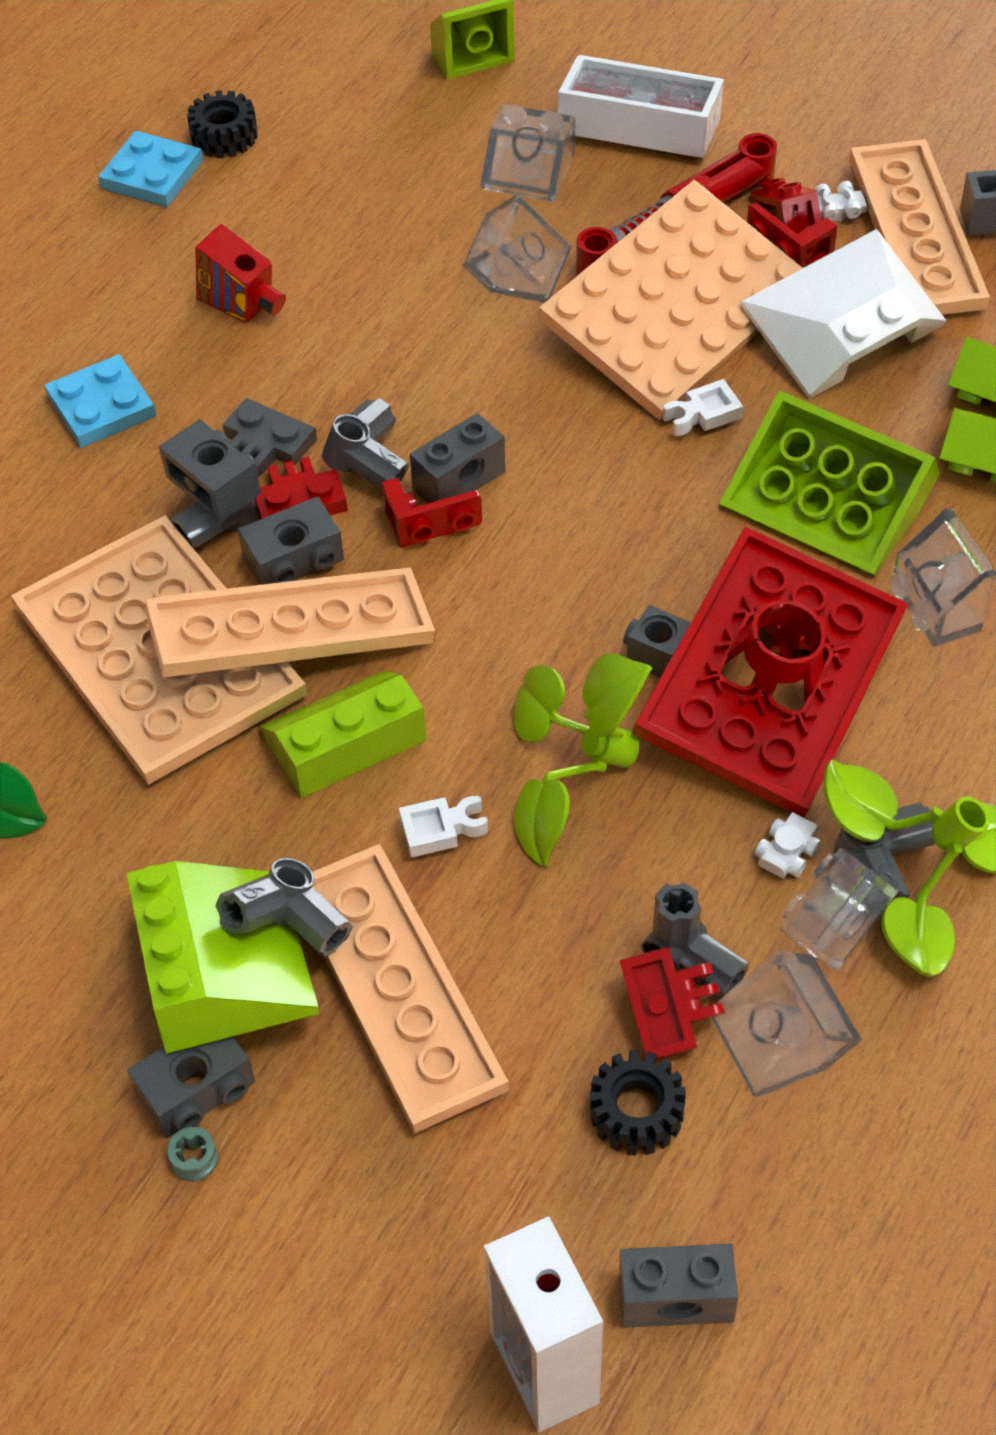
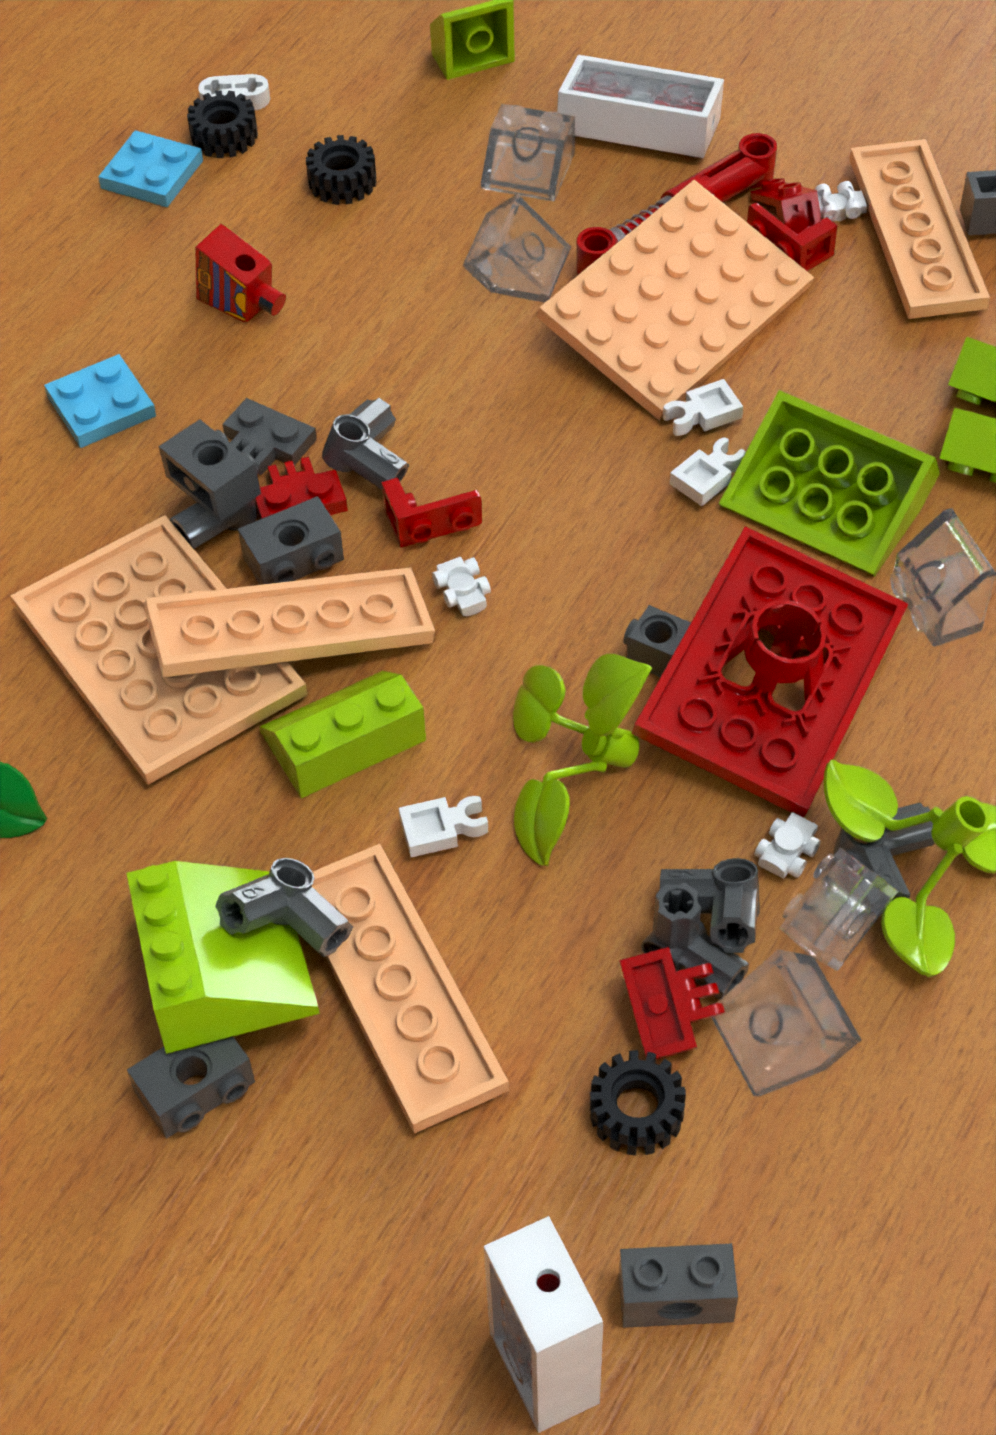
(192, 1139): sand green bush -> none
(251, 85): none -> white beam
(325, 174): none -> black tyre
(458, 460): dark grey brick -> none
(461, 586): none -> white piece
(705, 475): none -> white plate
(728, 894): none -> dark grey piece
(841, 311): white slope -> none

